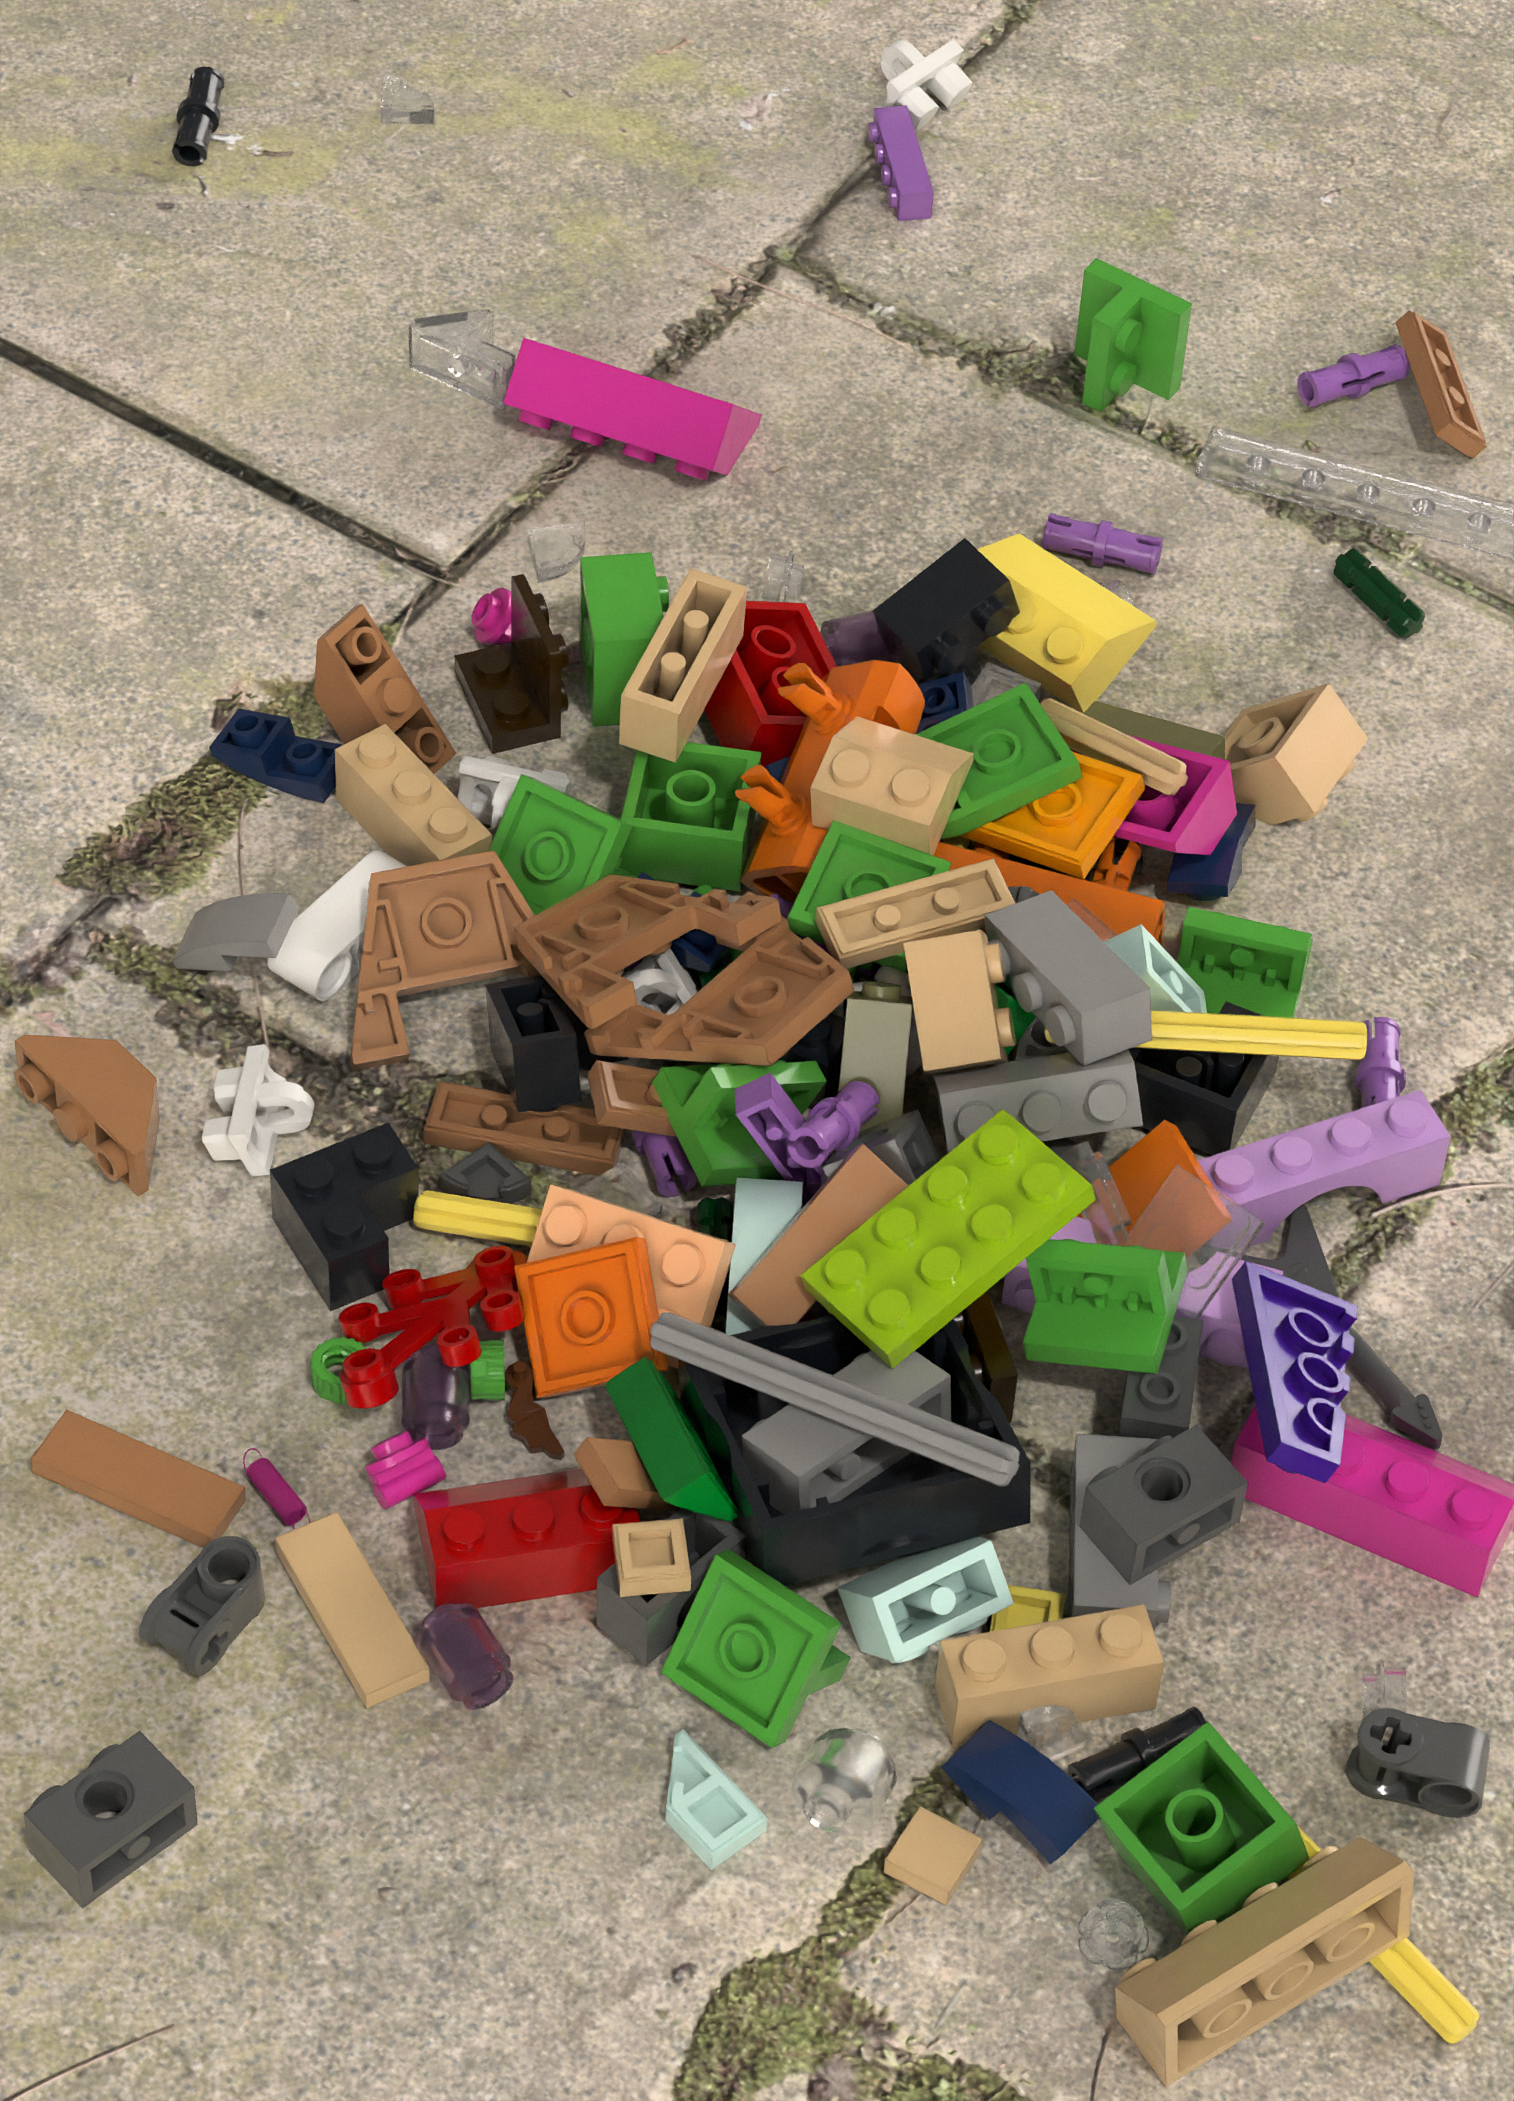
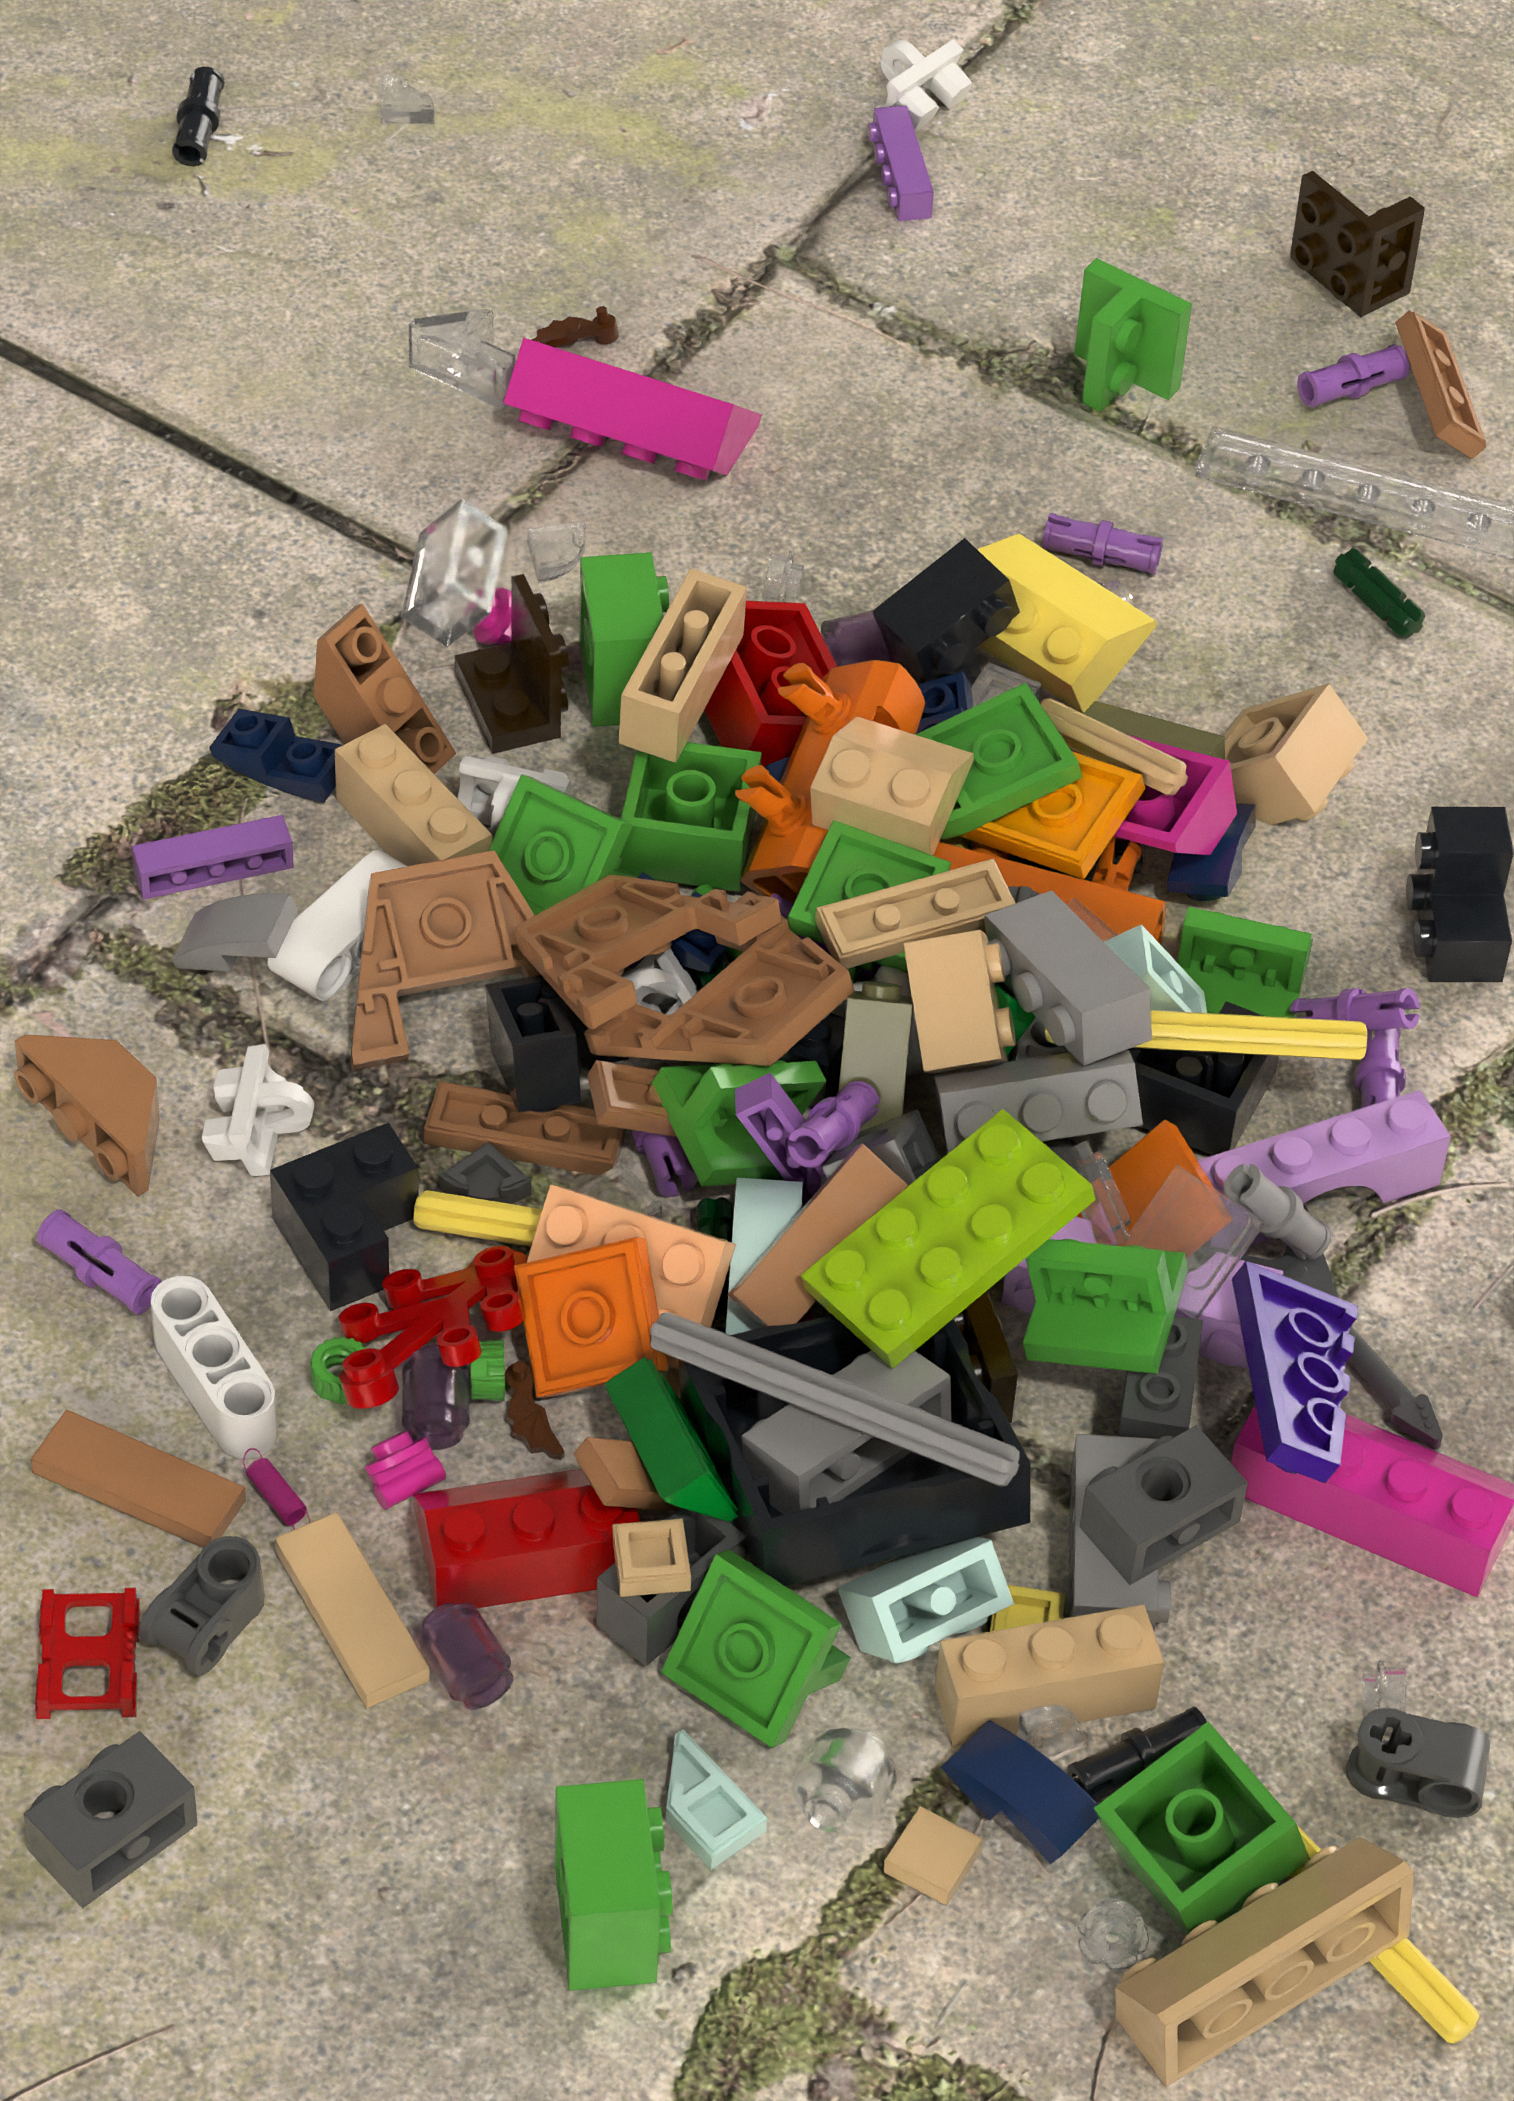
(71, 1240): none -> medium lavender pin
(112, 1650): none -> red piece
(212, 856): none -> medium lavender piece
(214, 1367): none -> white beam
(454, 573): none -> clear brick
(569, 330): none -> reddish brown piece
(611, 1884): none -> bright green brick
(1280, 1210): none -> light grey pin
(1354, 254): none -> dark brown bracket
(1375, 1009): none -> medium lavender pin
(1461, 894): none -> black brick

